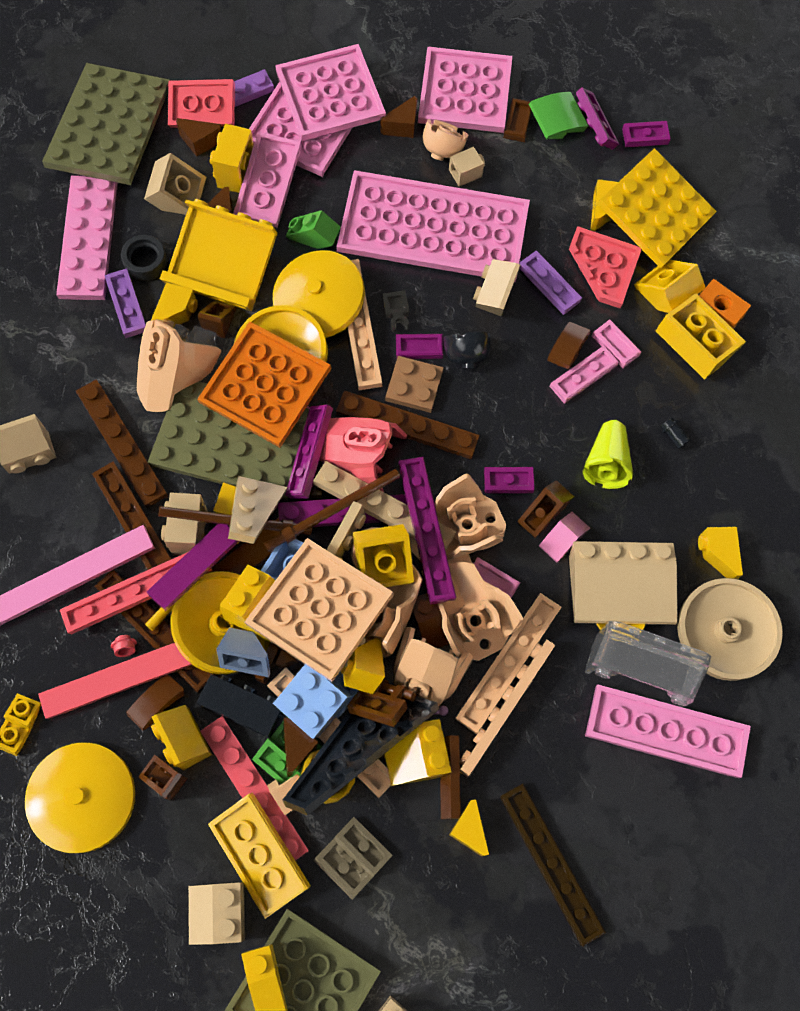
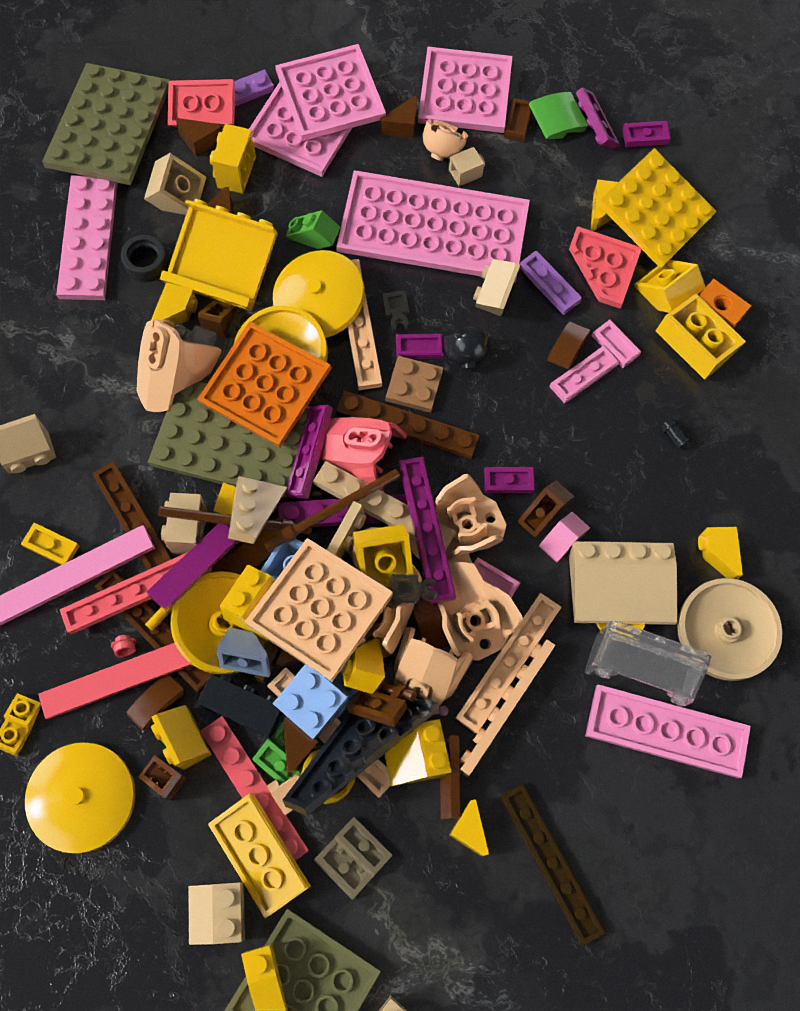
(50, 544): none -> yellow plate
(121, 443): reddish brown plate -> none
(125, 303): medium lavender plate -> none
(268, 178): bright pink plate -> none
(408, 589): none -> clear smoke plate
(609, 457): neon yellow cone -> none

